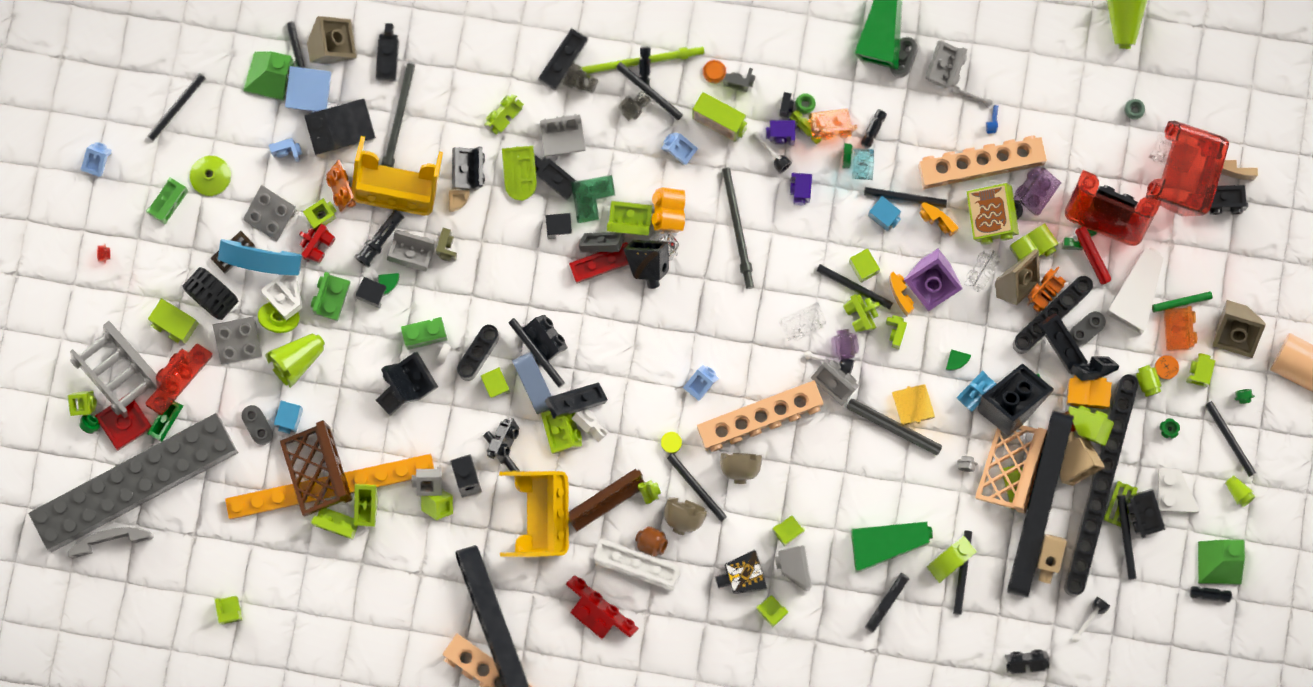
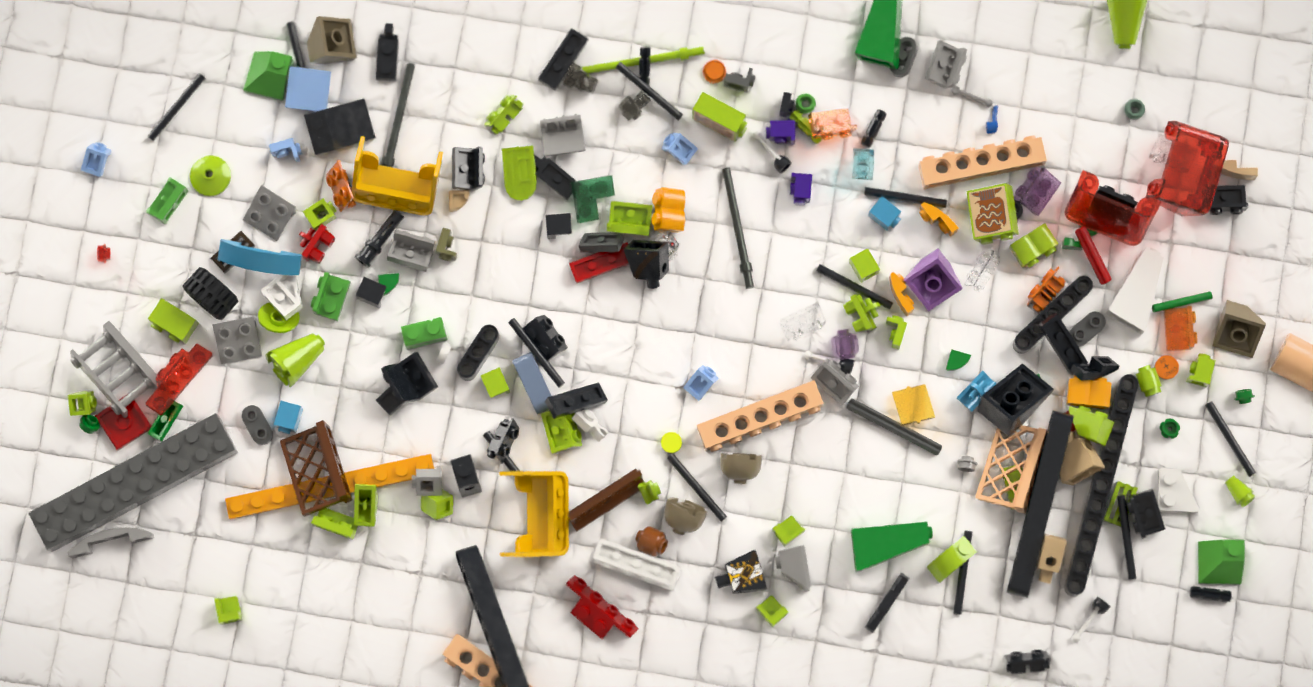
(847, 151): green tile -> none
(1019, 279): dark tan slope -> none

